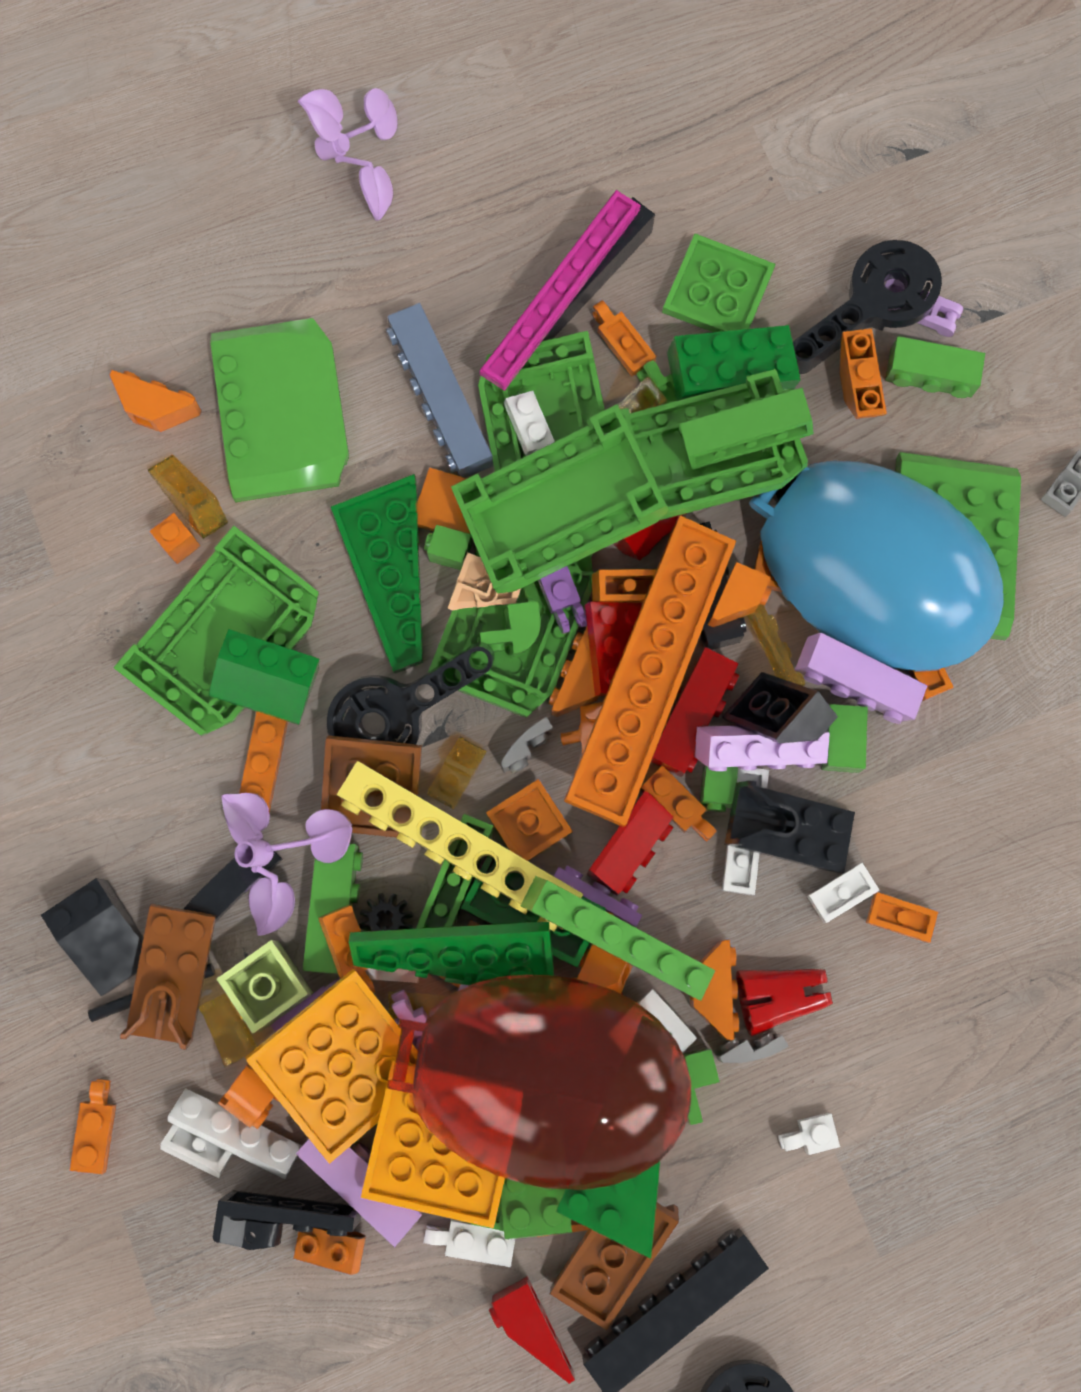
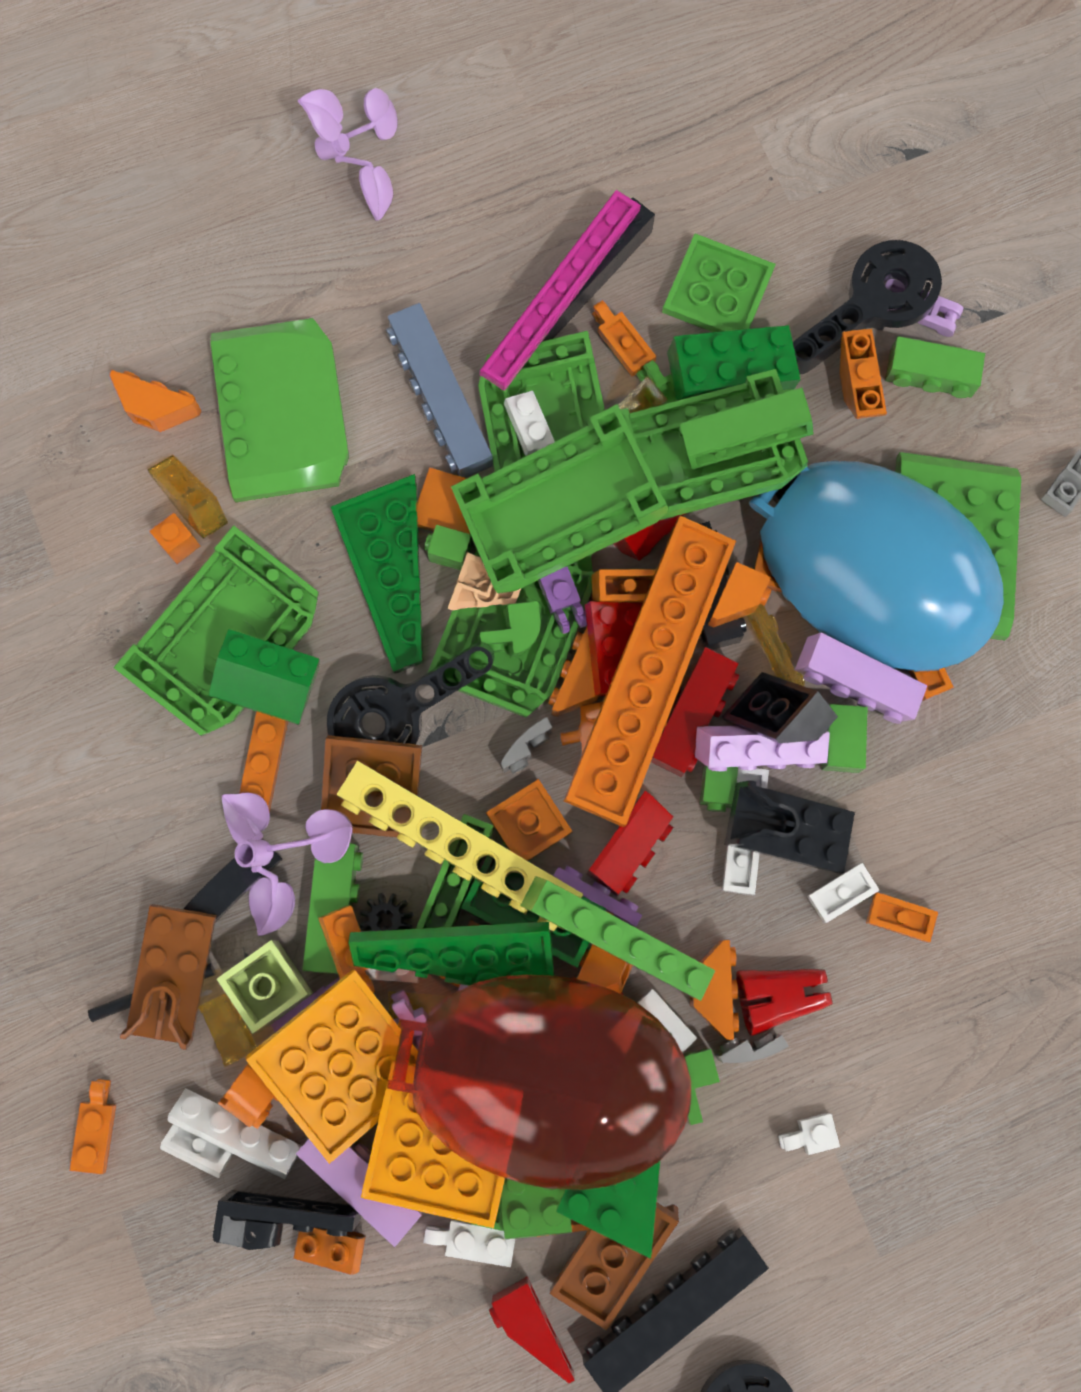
(97, 935): black slope -> none
(456, 773): clear yellow slope -> none
(679, 803): orange plate -> none

